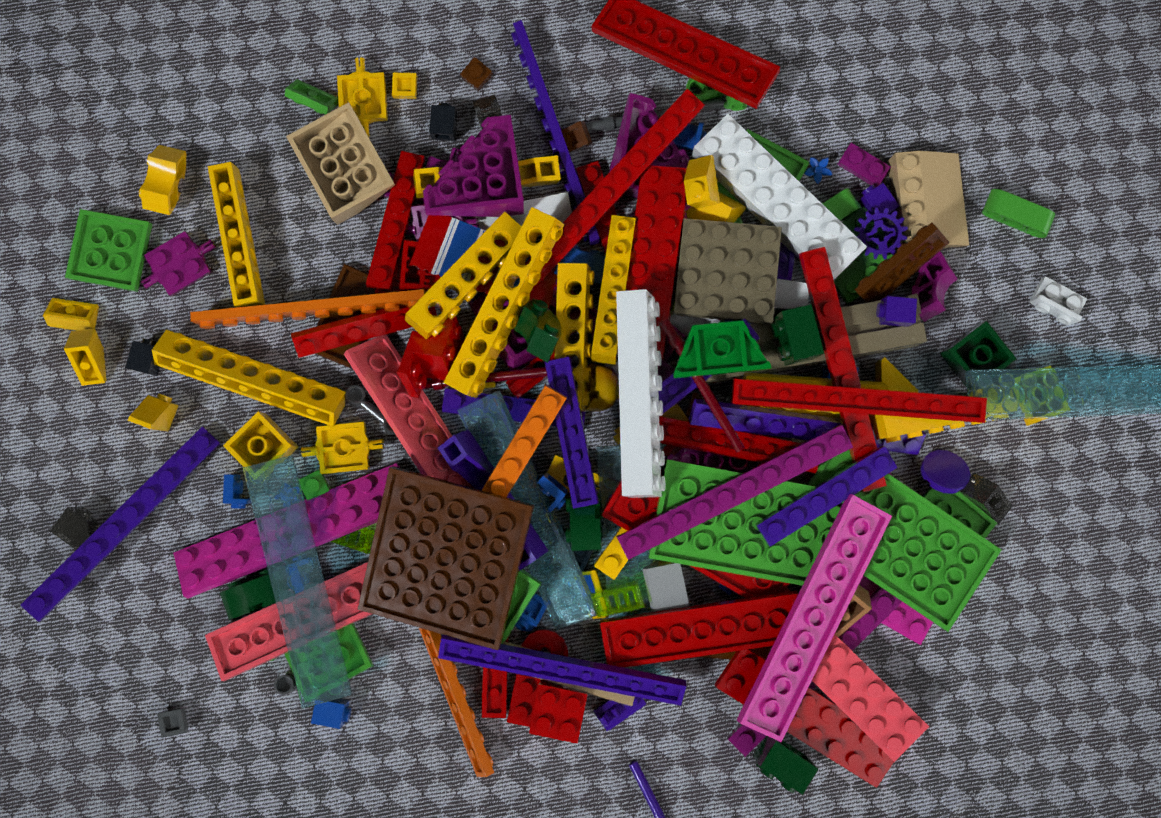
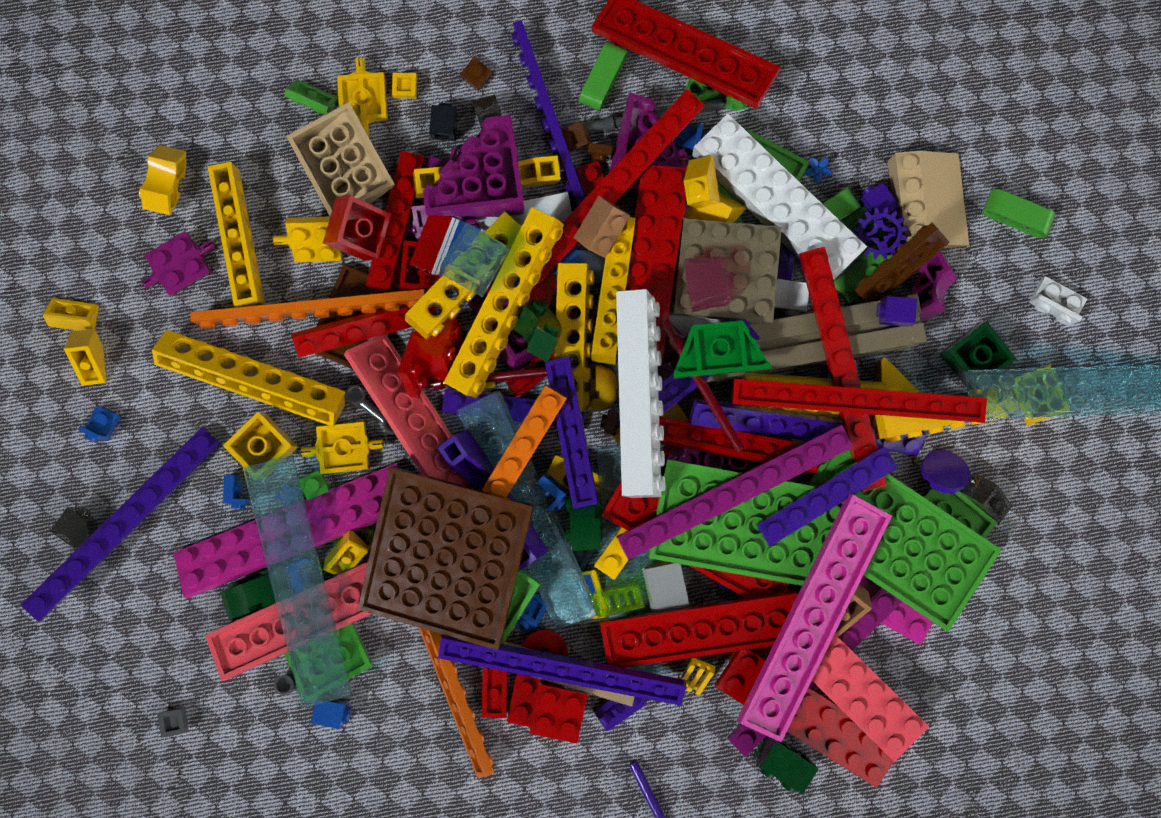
(100, 425): none -> blue bracket
(108, 250): bright green plate -> none
(141, 357): black brick -> none
(155, 413): yellow slope -> none
(306, 240): none -> yellow plate
(345, 554): none -> yellow slope
(357, 228): none -> red brick
(474, 259): none -> clear light blue brick
(600, 152): none -> reddish brown plate
(601, 226): none -> medium nougat brick
(603, 76): none -> bright green beam
(608, 422): none -> reddish brown plate
(704, 681): none -> yellow tile
(708, 282): none -> clear pink torso
(797, 335): dark green brick -> none
(863, 165): magenta plate -> none

